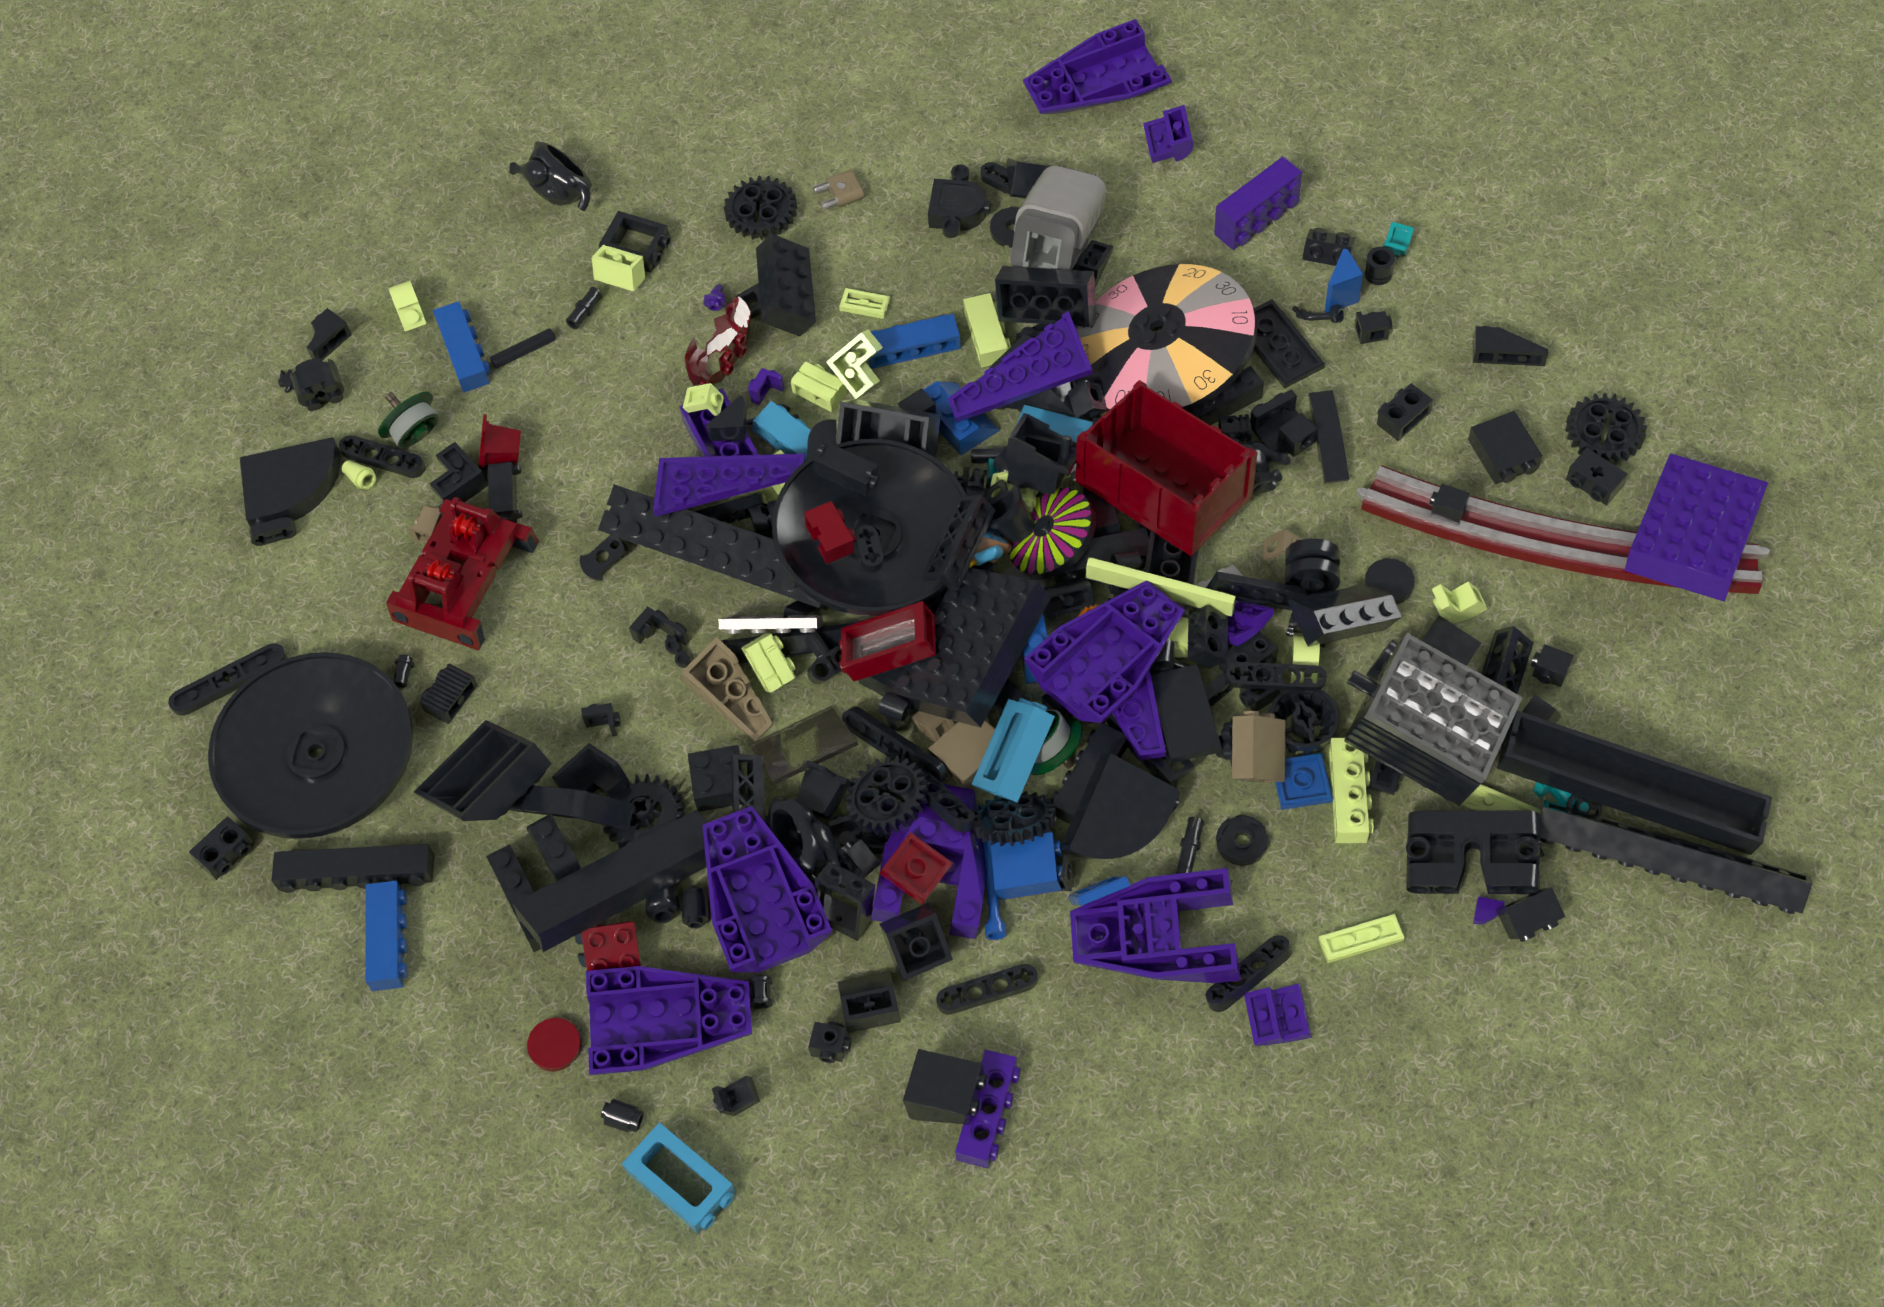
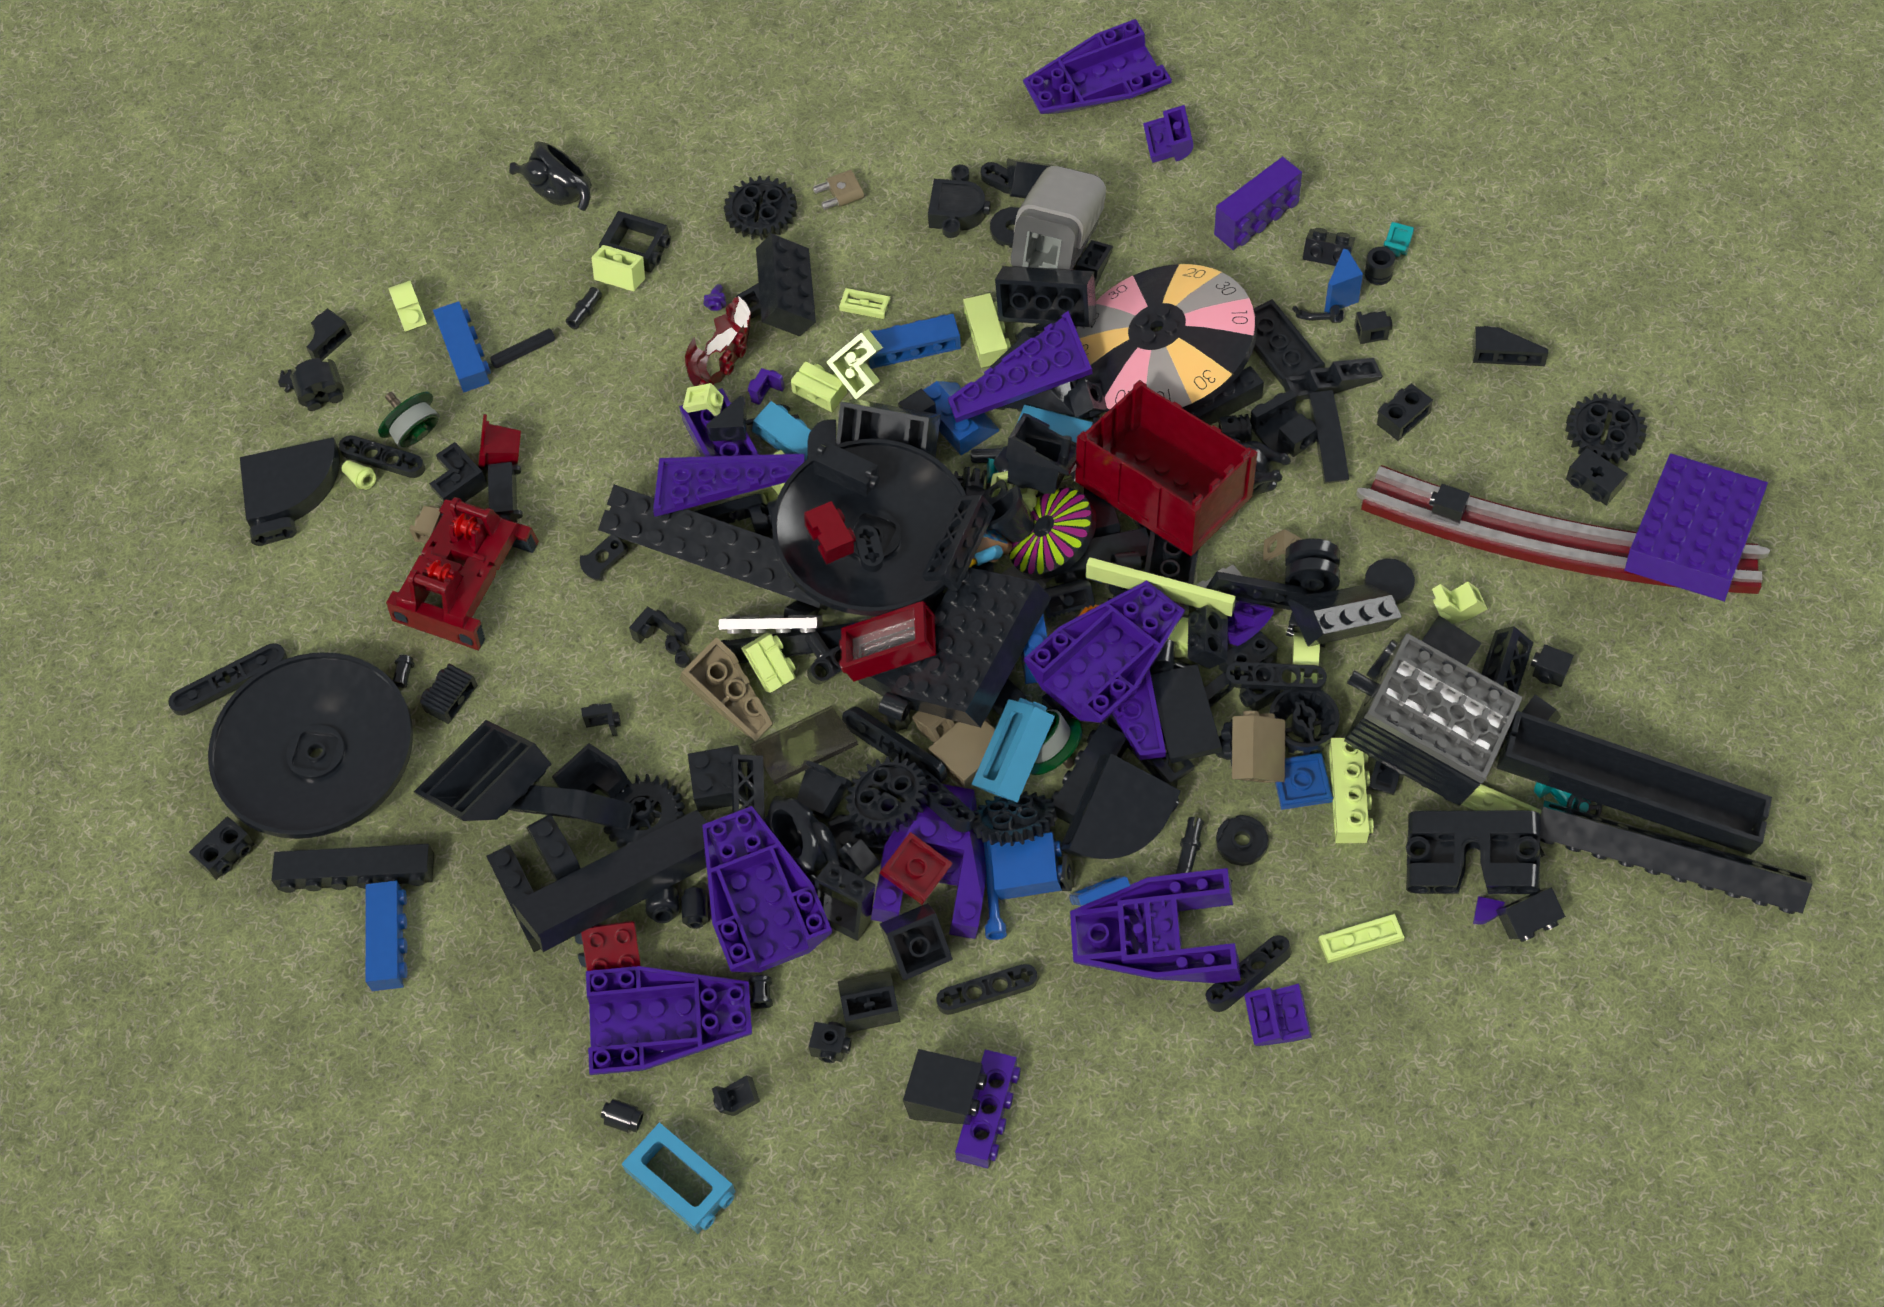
(554, 1044): dark red tile -> none
(1338, 377): none -> black slope
(1505, 448): black brick -> none

